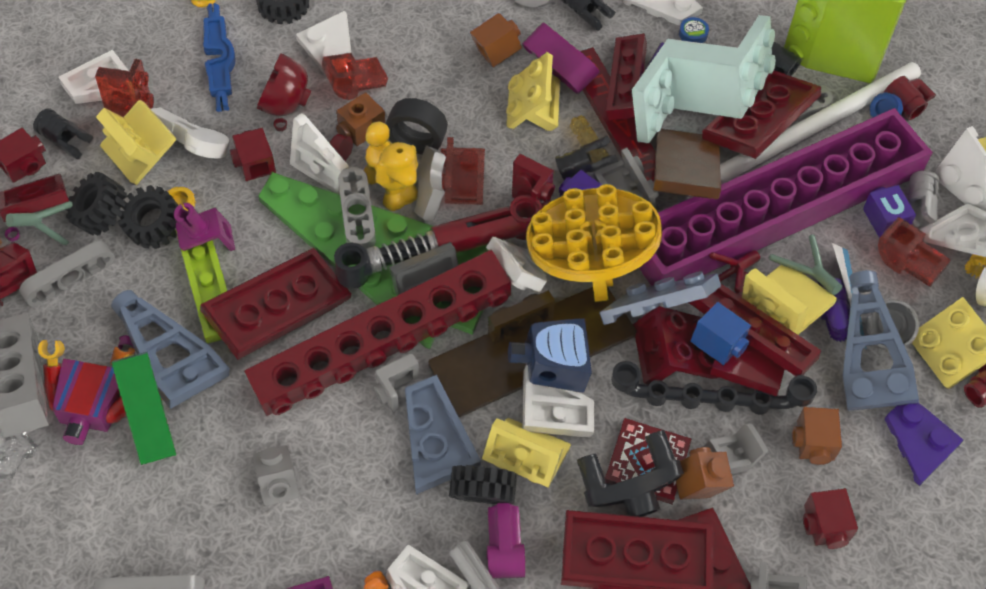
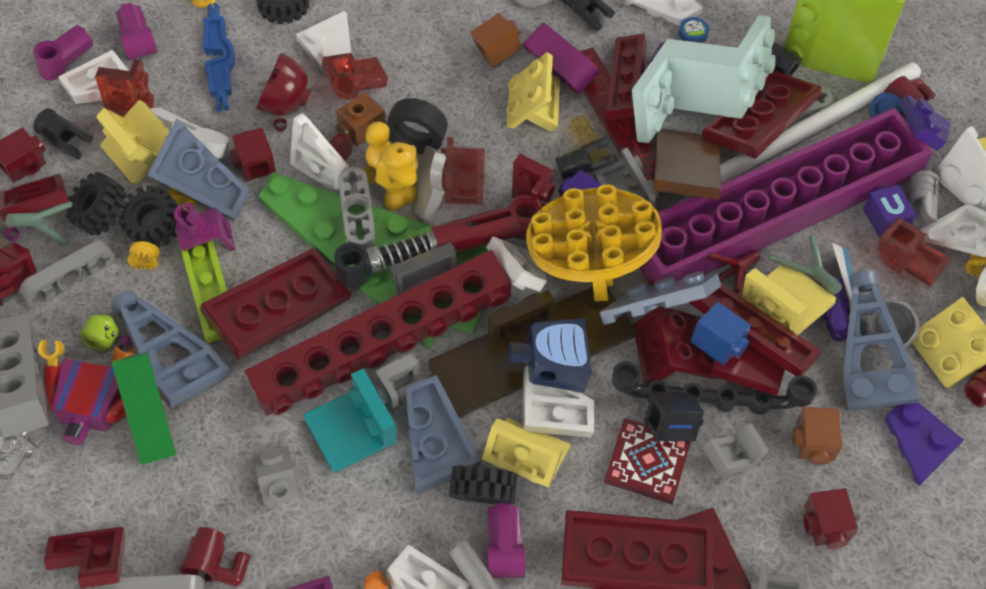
(55, 55): none -> magenta piece
(96, 552): none -> dark red tile
(99, 332): none -> lime piece
(135, 34): none -> magenta piece
(143, 255): none -> yellow bush
(196, 172): none -> sand blue wing
(206, 554): none -> dark red piece
(352, 425): none -> teal bracket
(637, 492): black connector -> none
(674, 416): none -> black brick
(705, 474): dark orange brick -> none
(925, 123): none -> dark purple wing

